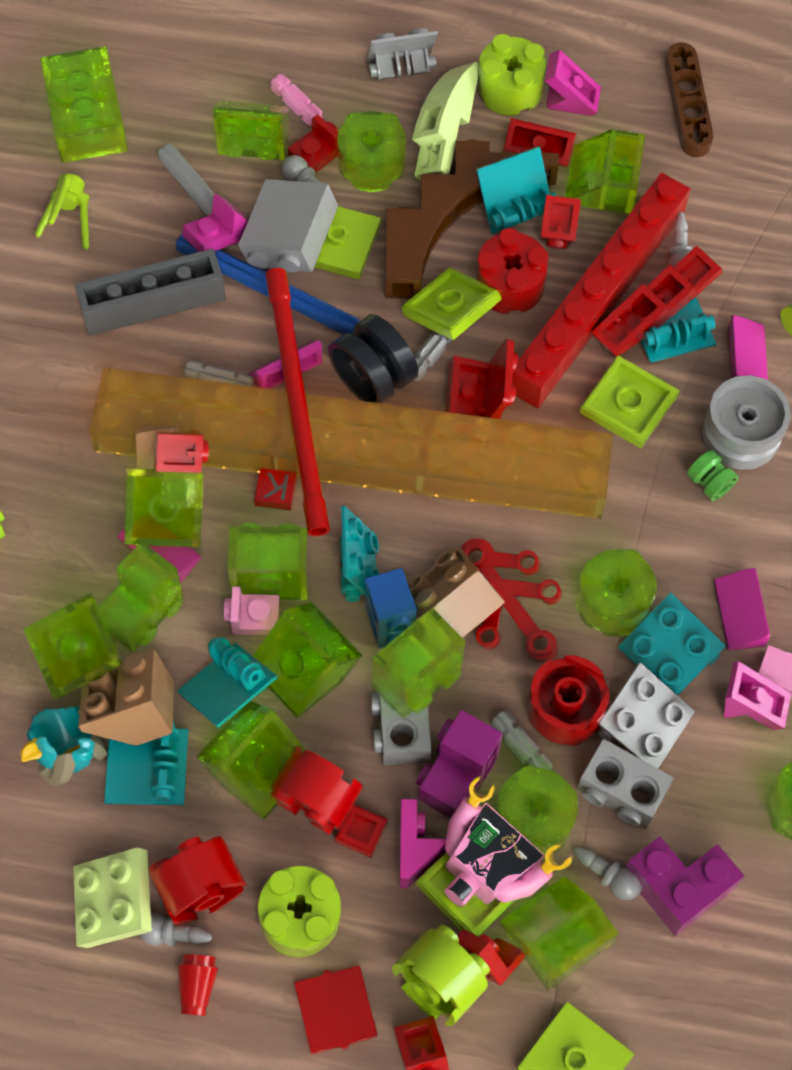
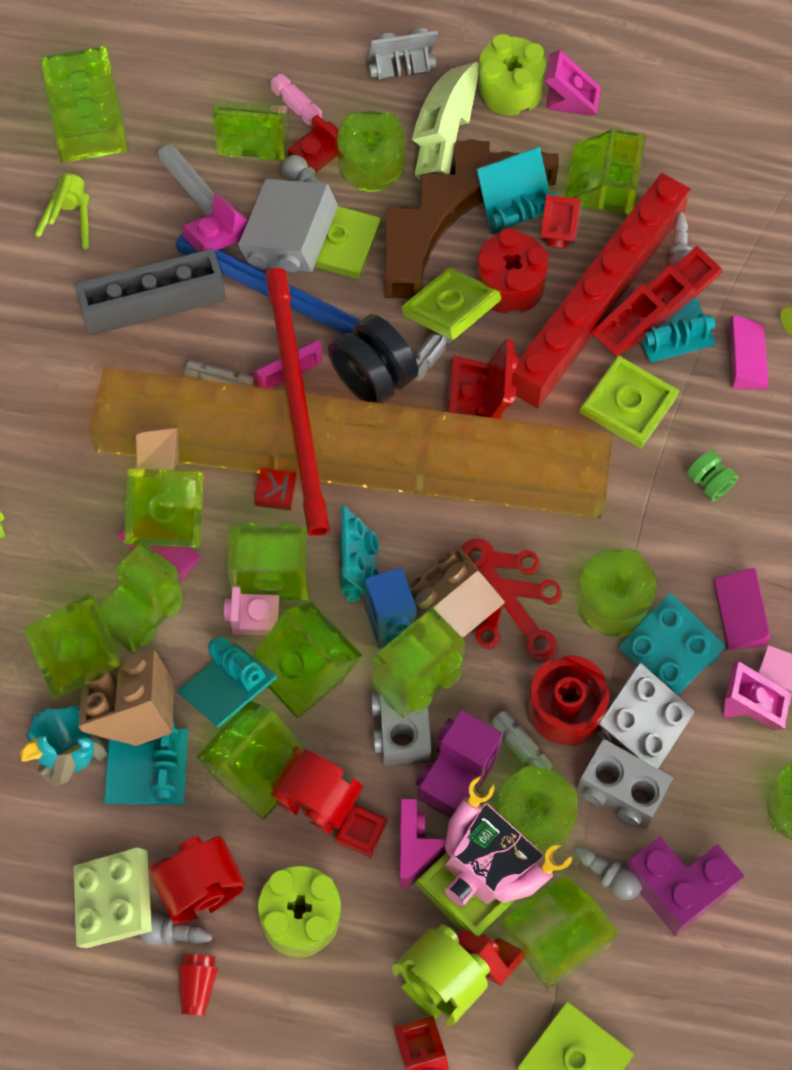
(180, 452): bracket -> none
(335, 1009): red piece -> none
(527, 135): red slope -> none
(689, 99): reddish brown beam -> none
(746, 422): light grey wheel -> none

